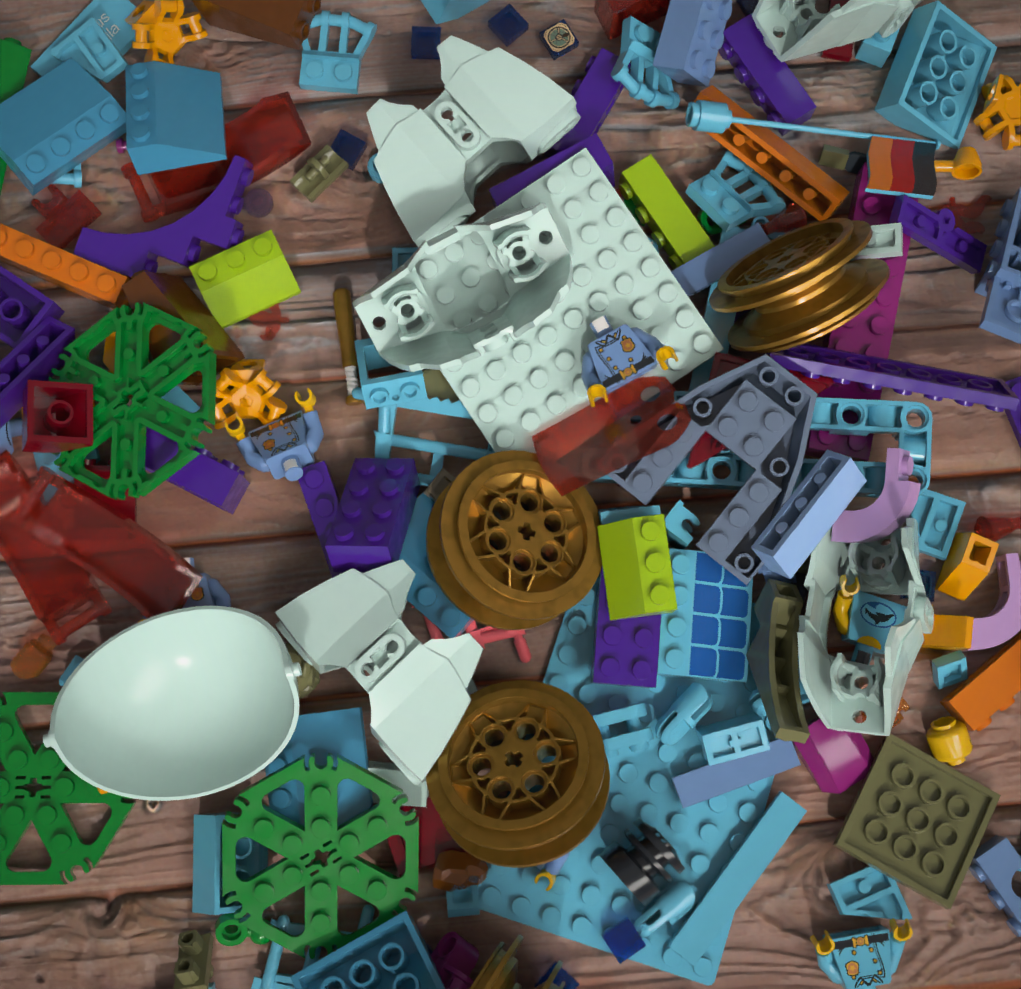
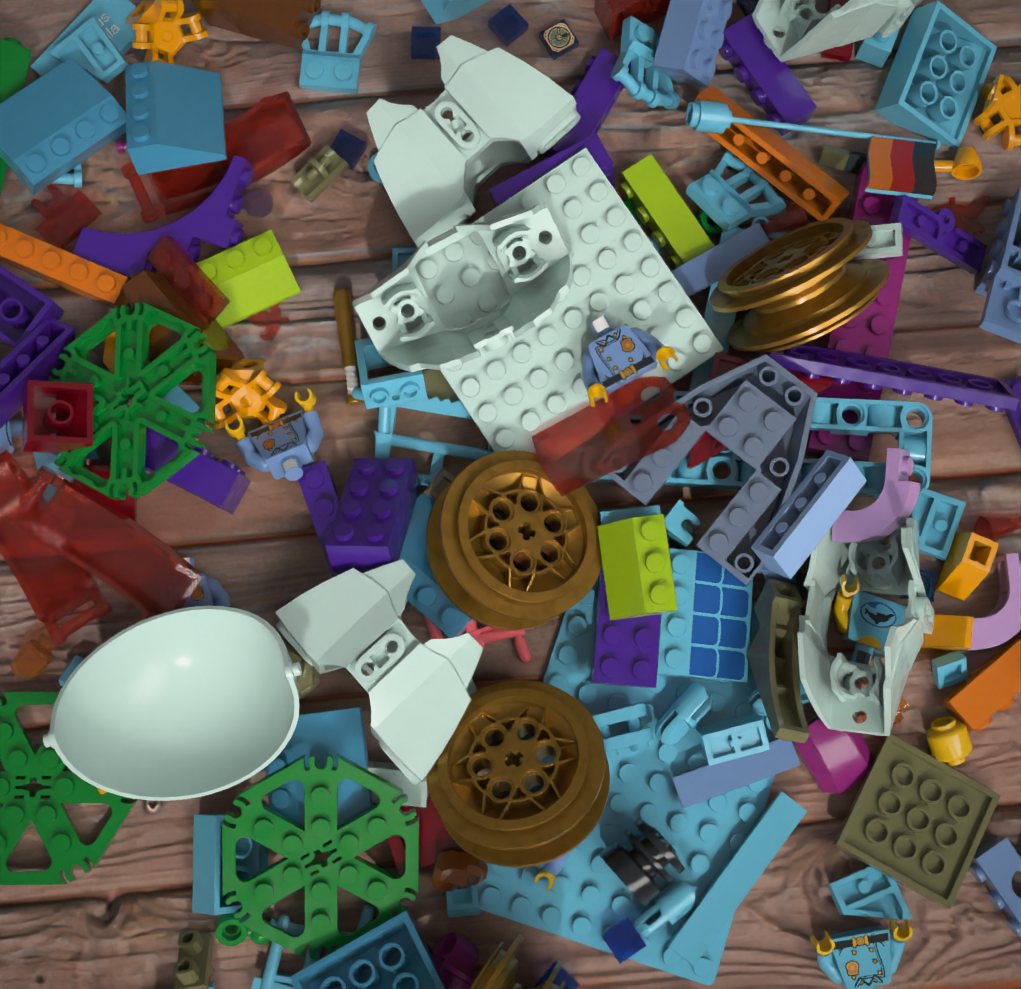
(188, 279): none -> clear red plate

